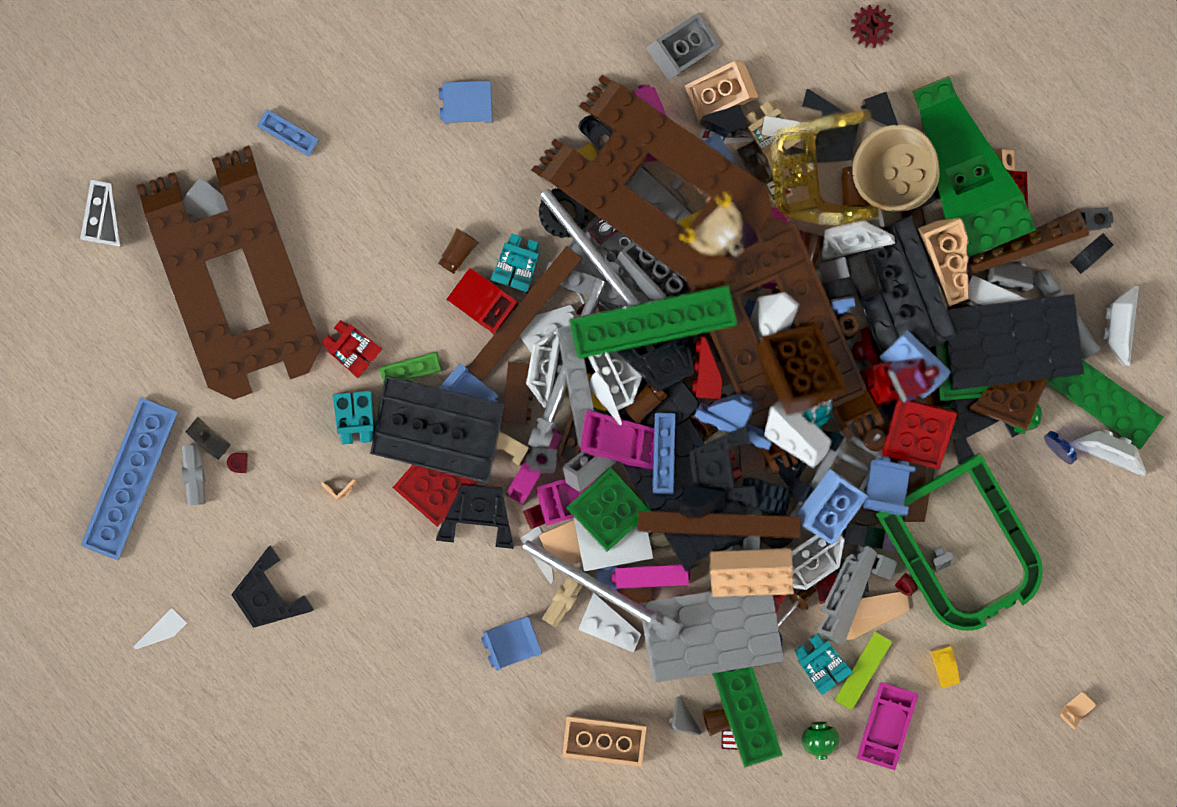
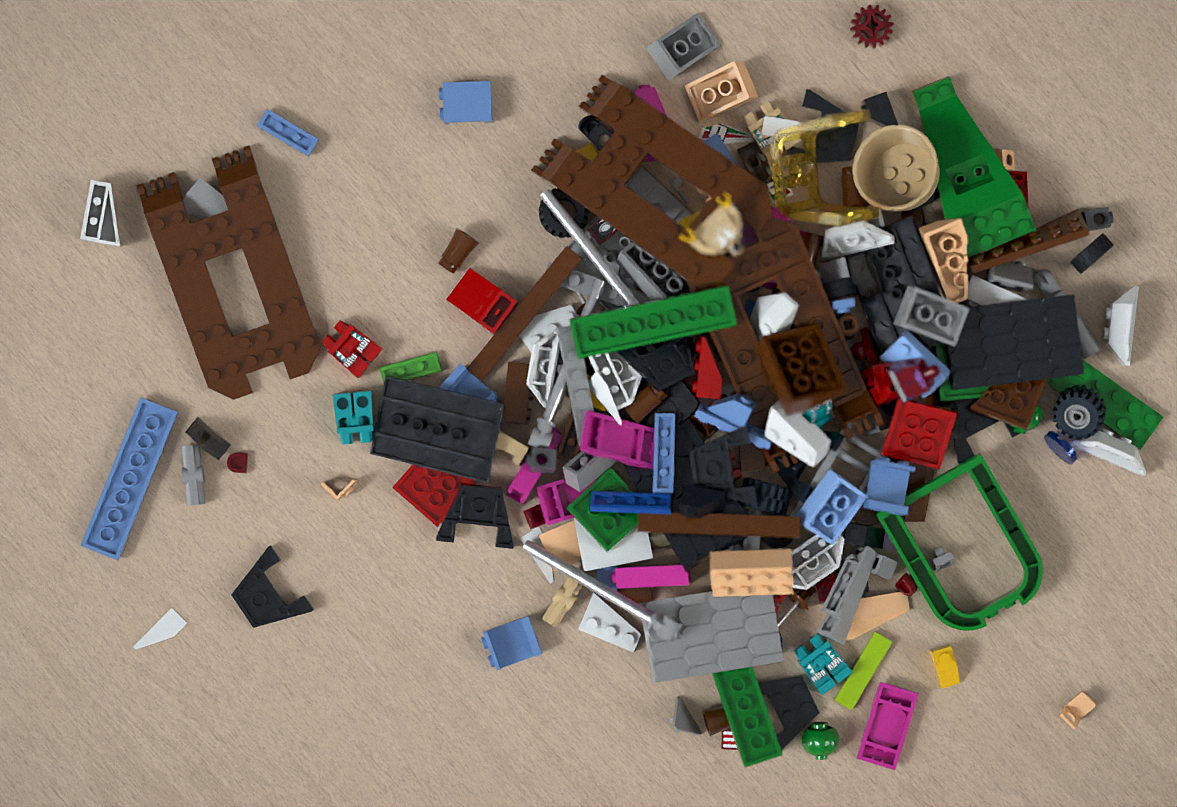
(515, 257): teal hips -> none
(604, 740): light nougat brick -> none
(630, 502): none -> blue tile
(726, 122): black slope -> none
(792, 704): none -> black wing
(874, 438): reddish brown piece -> none
(931, 315): none -> light grey slope
(1079, 412): none -> black wheel

